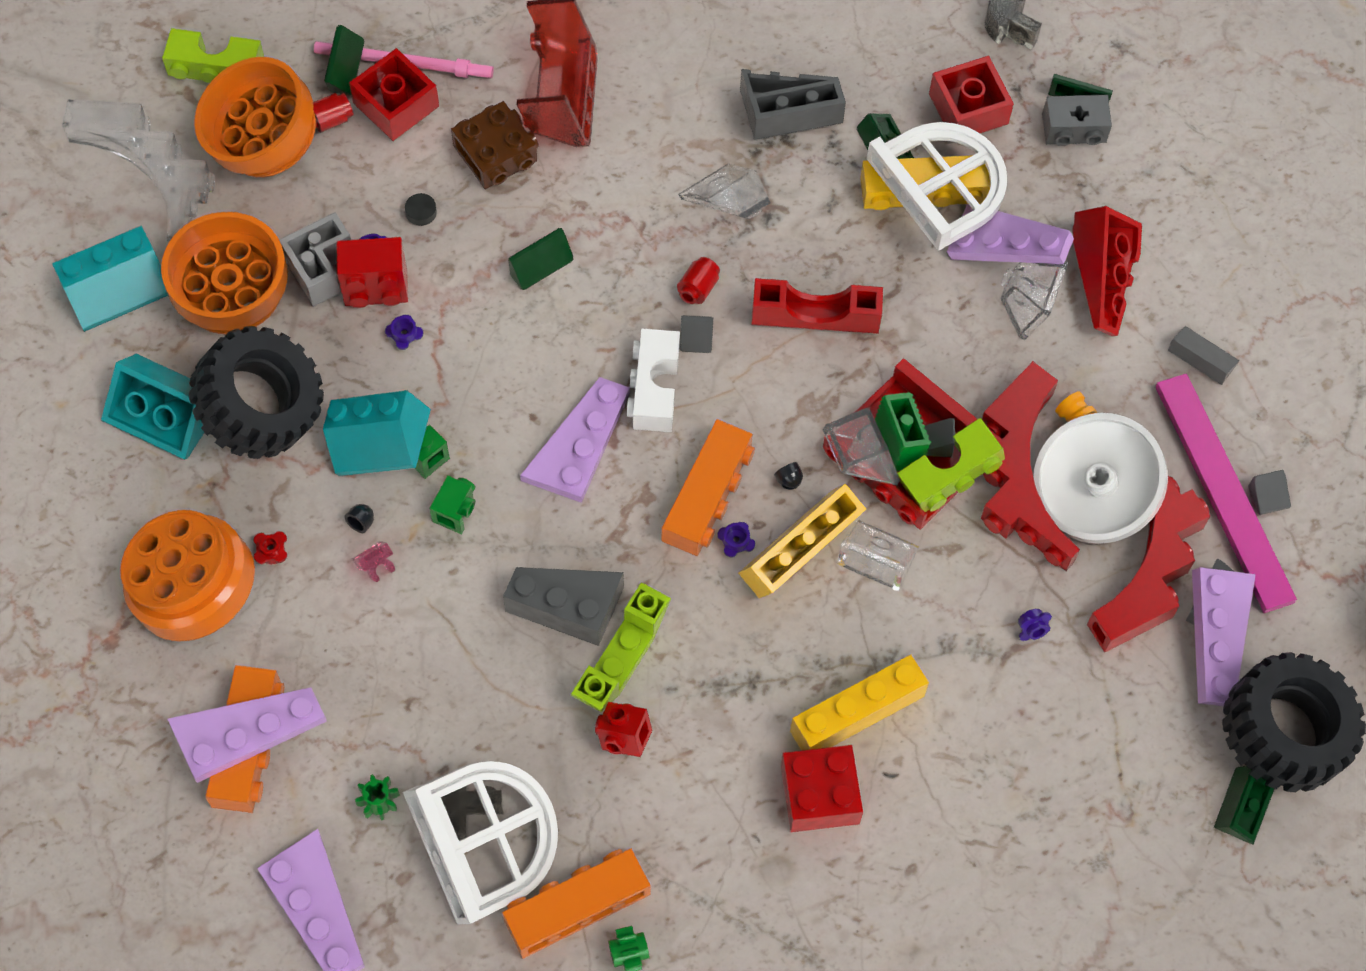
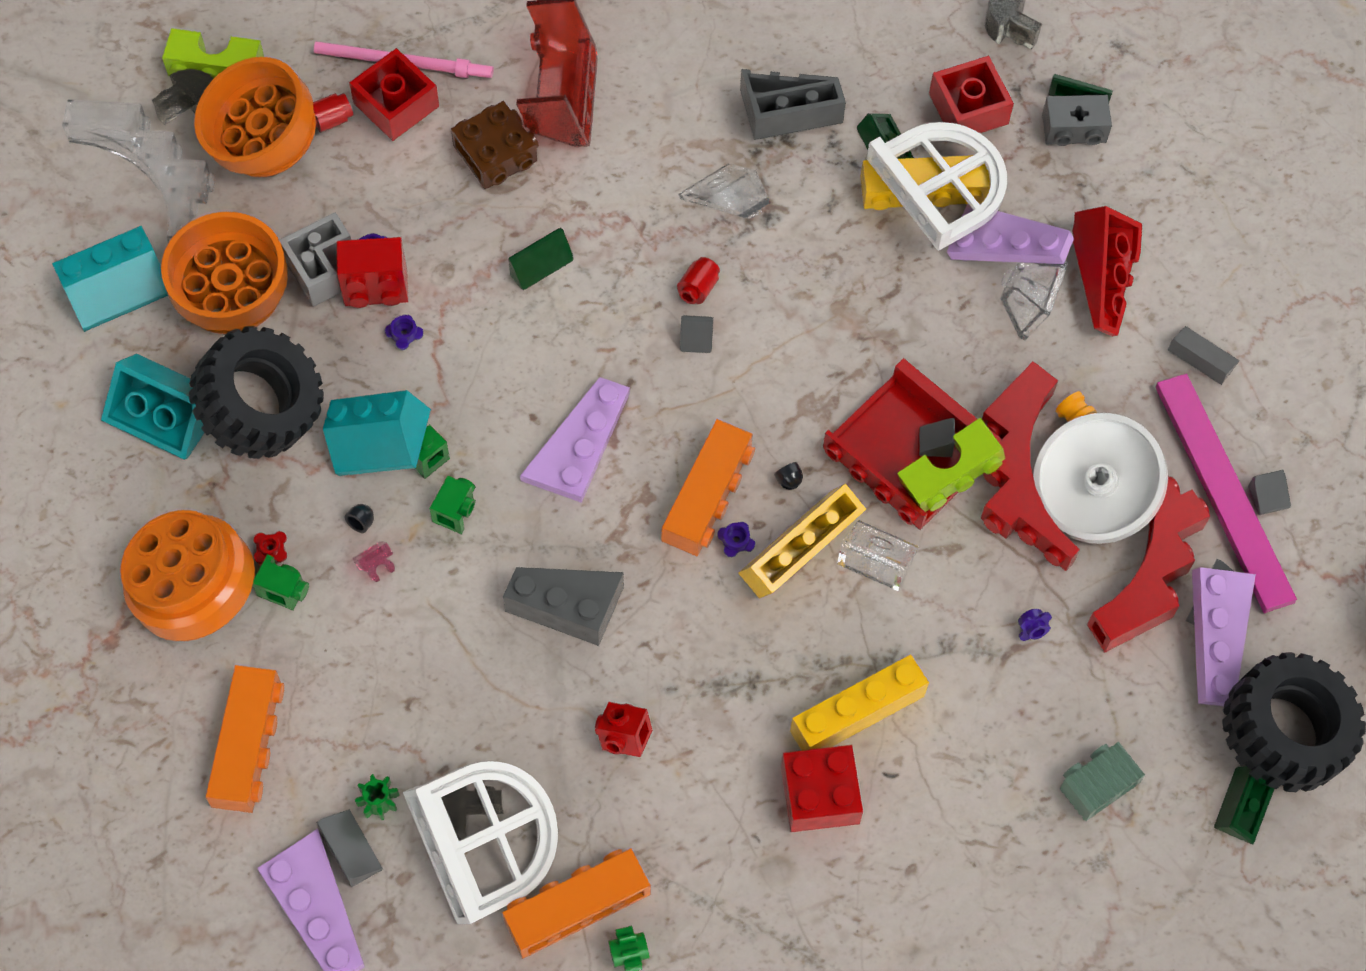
(184, 94): none -> clear smoke brick
(236, 732): lavender wing -> none
(280, 584): none -> green brick
(343, 60): dark green slope -> none
(349, 847): none -> dark grey slope
(420, 209): pearl dark grey tile -> none
(625, 649): lime slope -> none
(656, 355): white arch -> none
(783, 306): red arch -> none
(860, 447): clear slope -> none
(902, 429): green brick -> none
(1101, 780): none -> sand green brick

